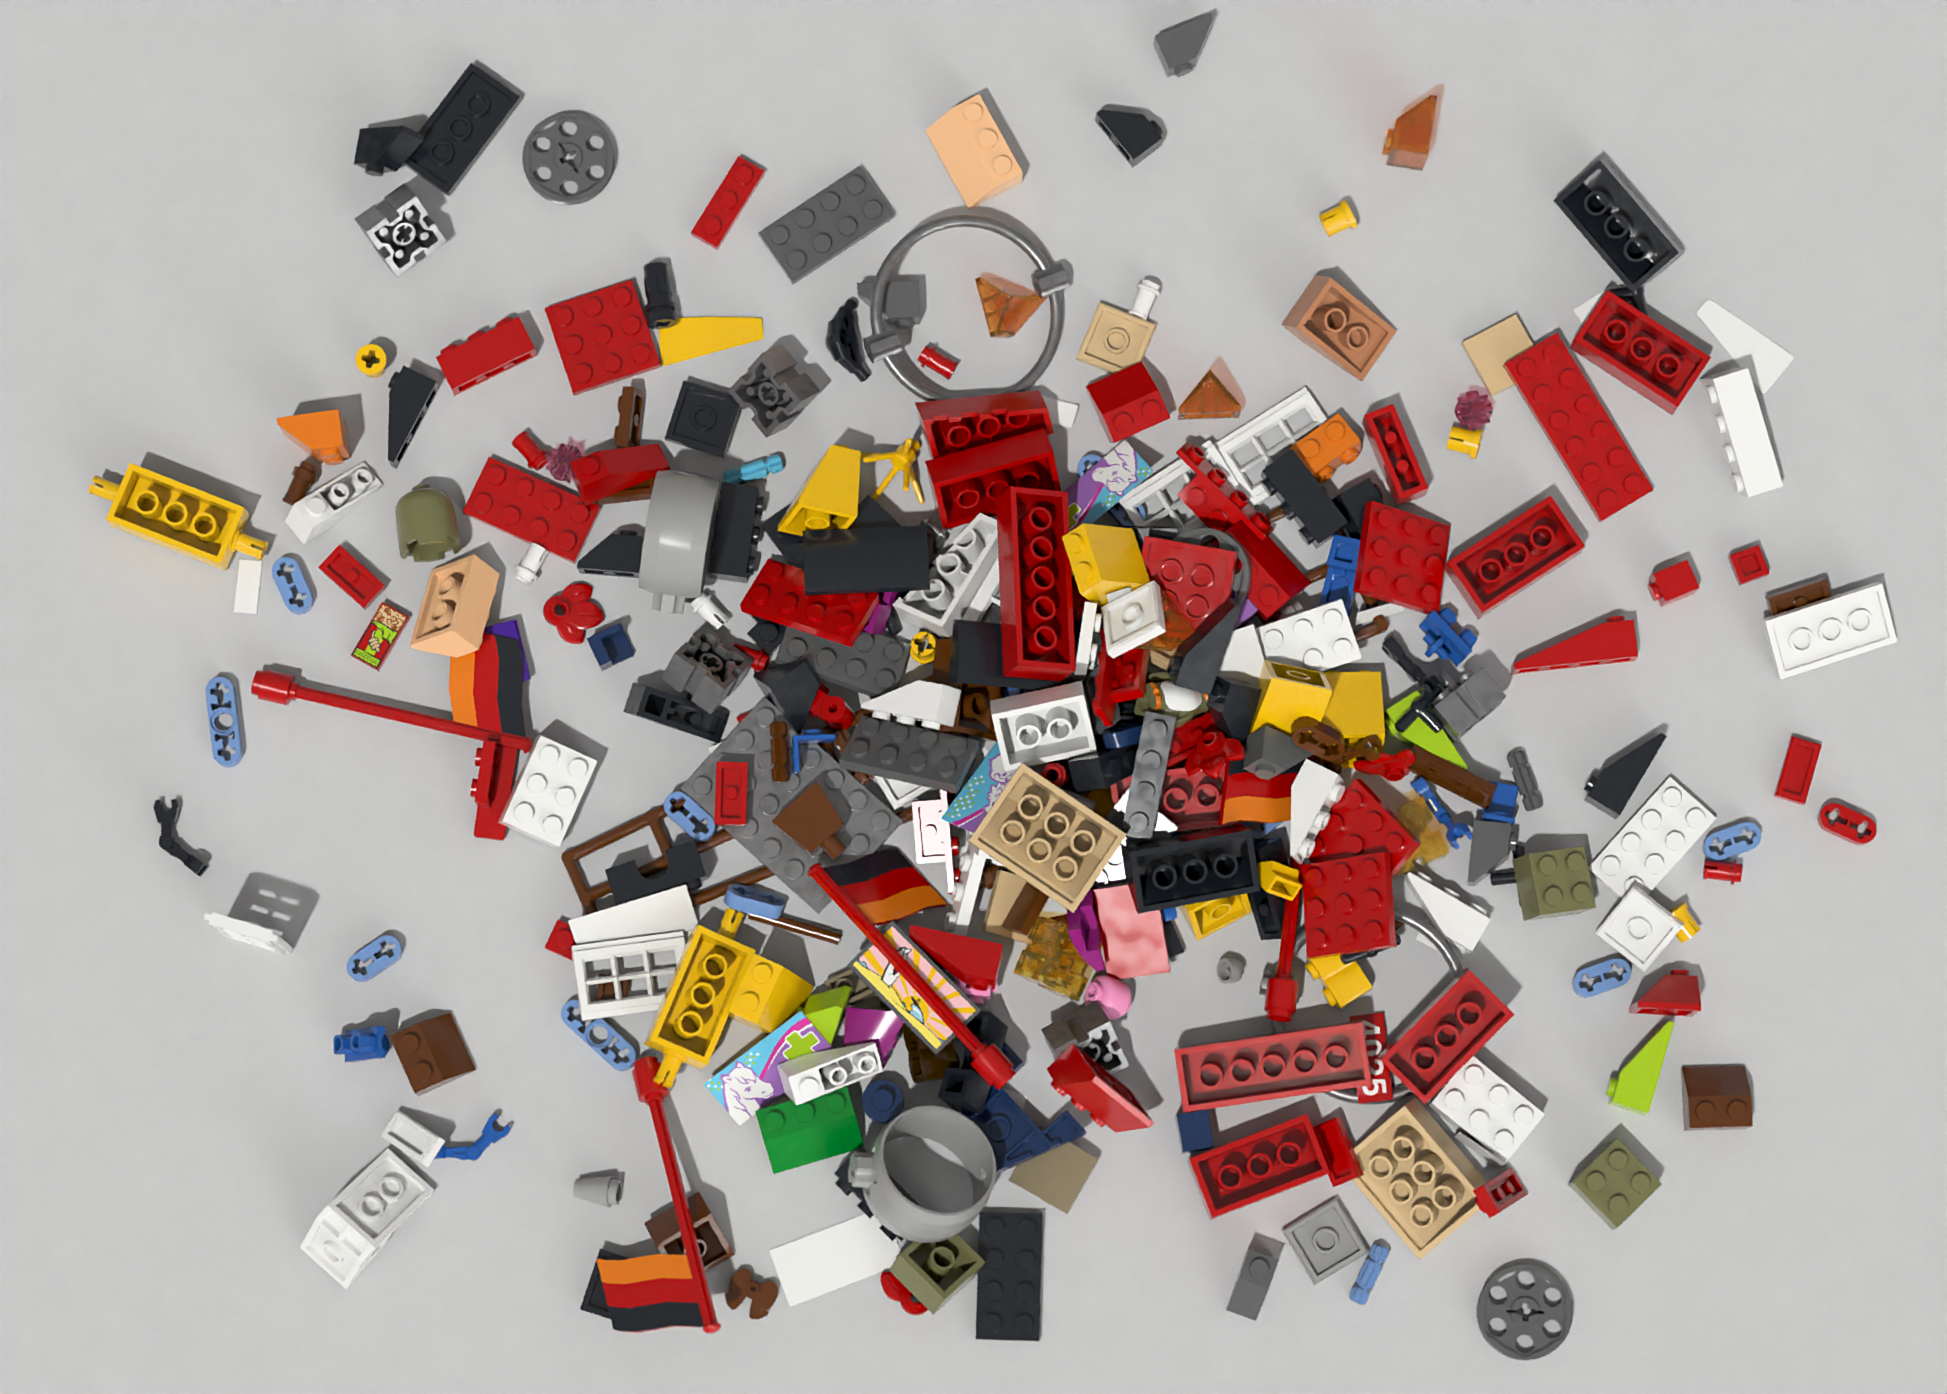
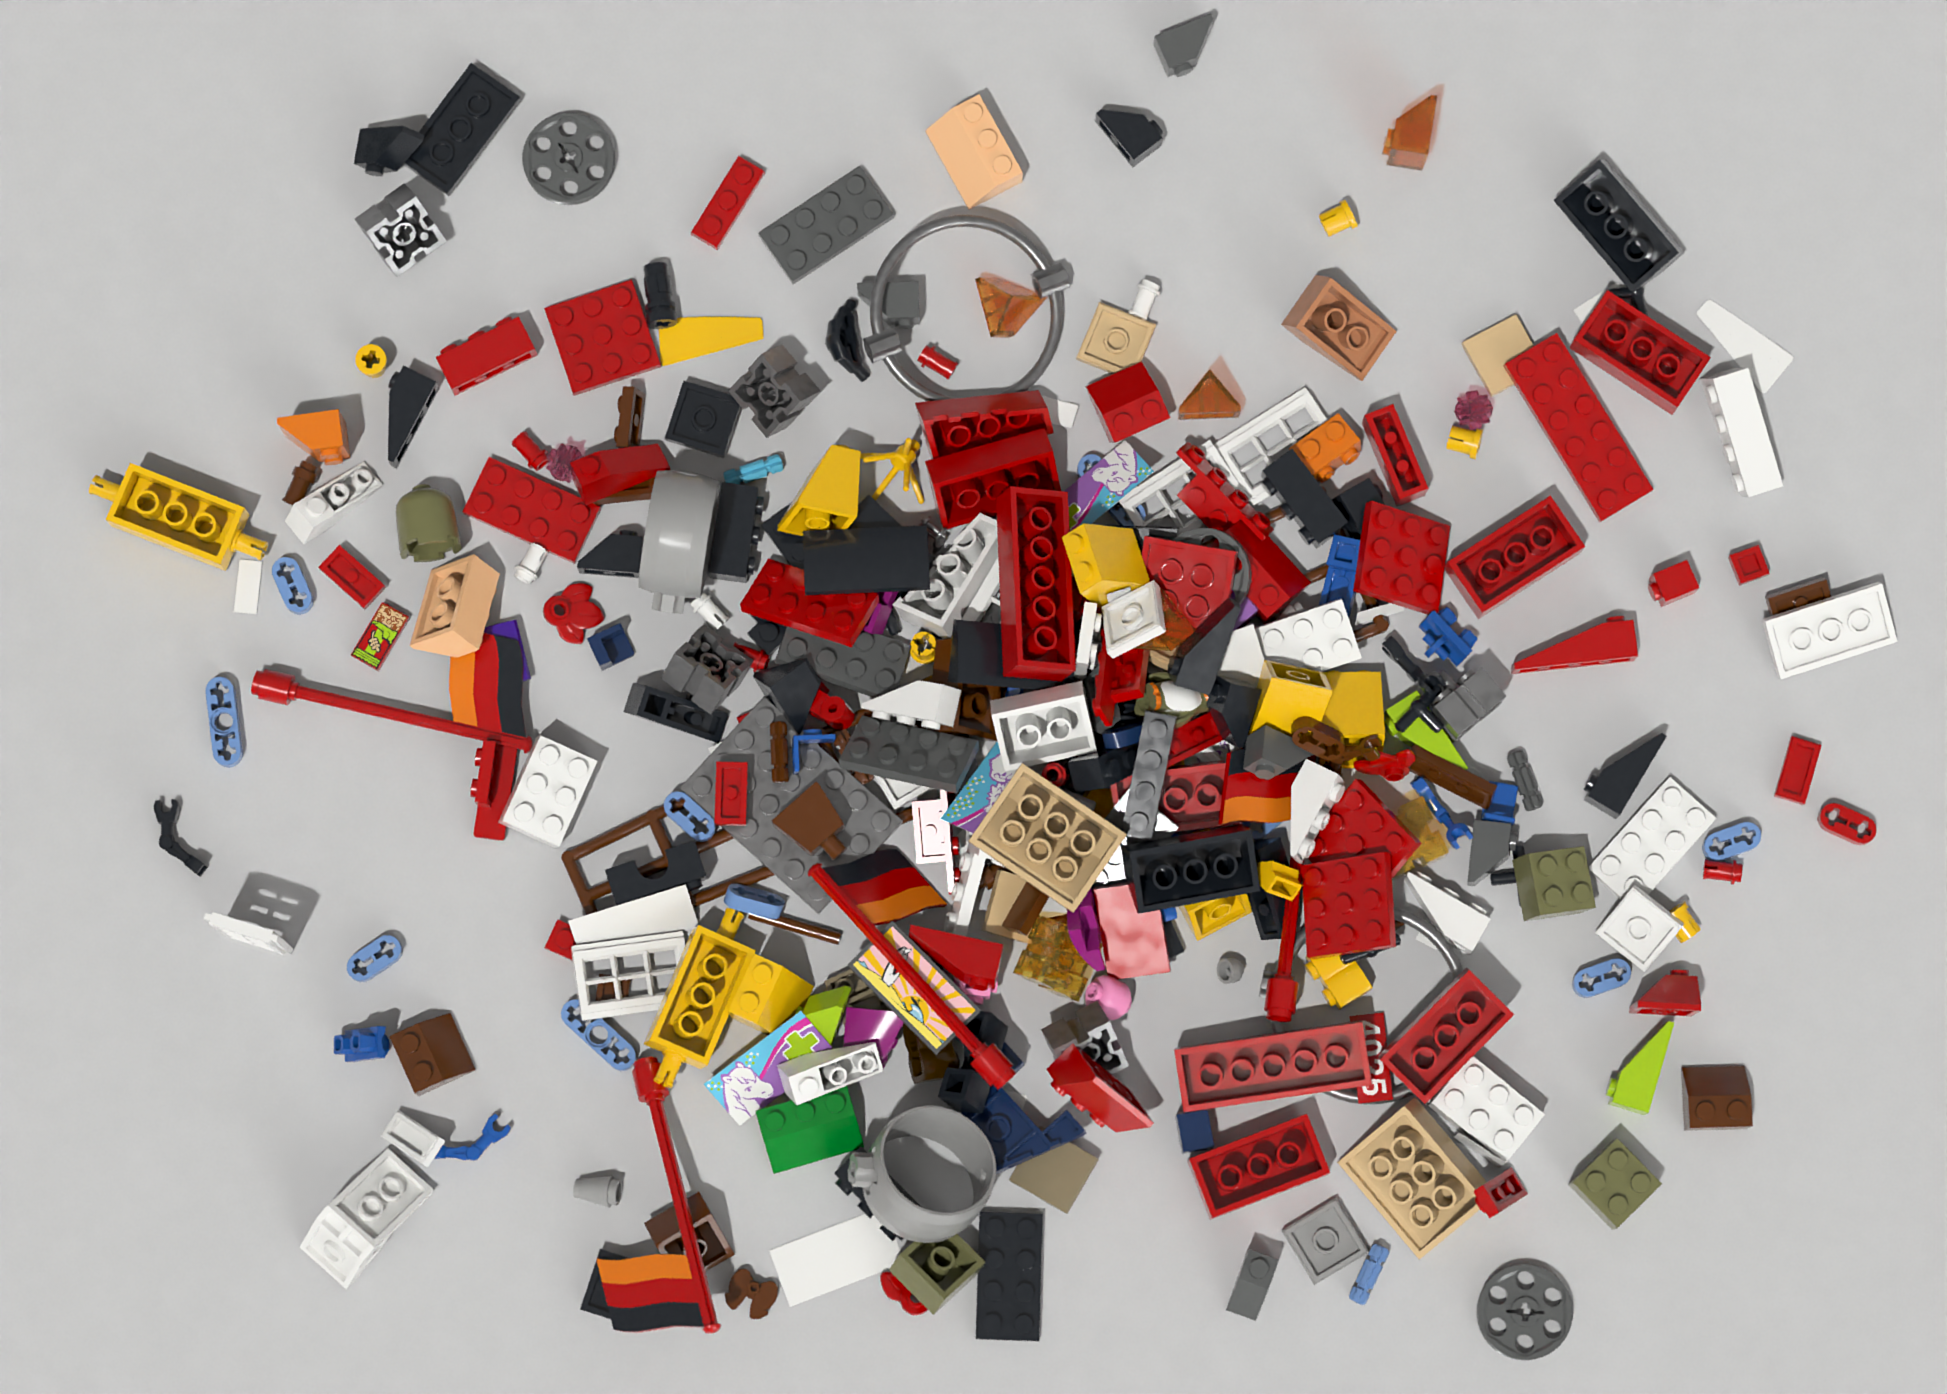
(882, 1101): dark blue piece -> none
(1212, 752): red plate -> none
(1338, 1151): red tile -> none

